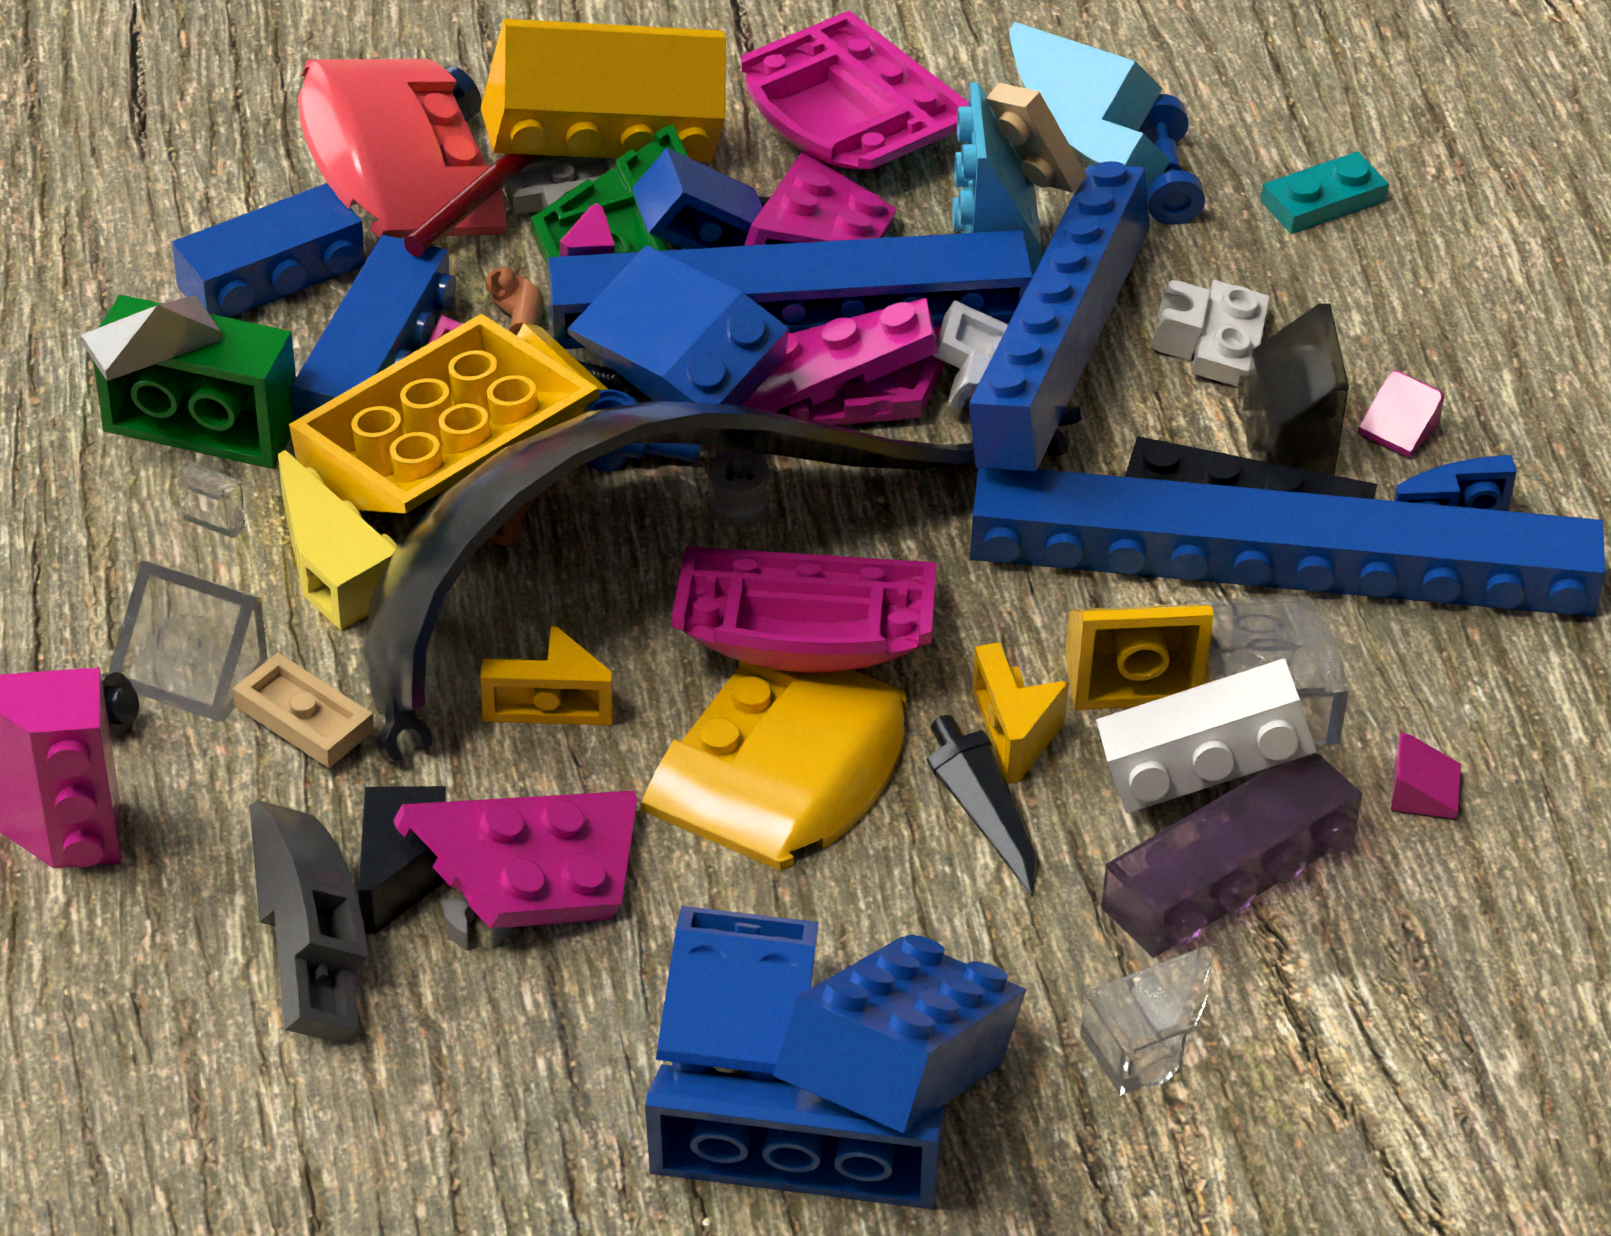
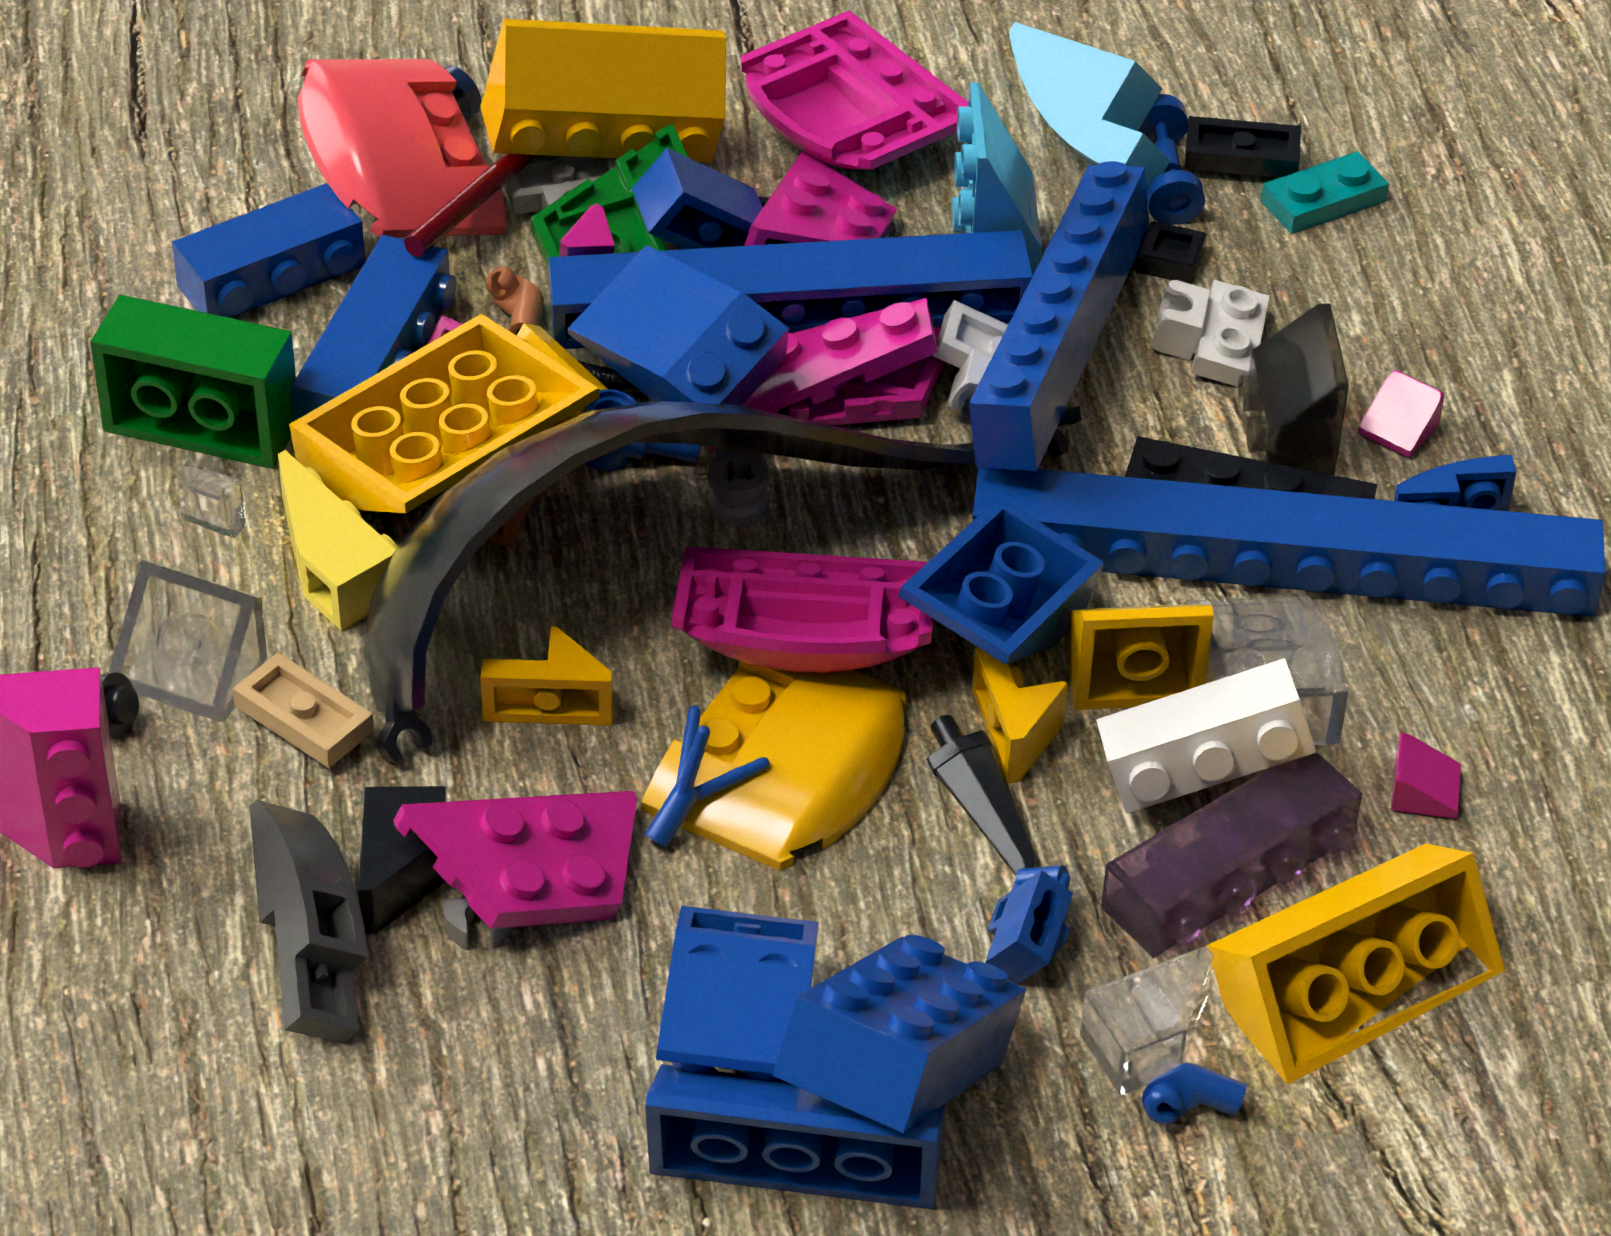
(151, 337): light grey slope -> none
(683, 794): none -> blue plant
(1005, 583): none -> blue slope
(1030, 921): none -> blue piece
(1035, 137): tan plate -> none
(1171, 252): none -> black tile
(1188, 1087): none -> blue arm
(1242, 147): none -> black plate
(1349, 952): none -> yellow slope

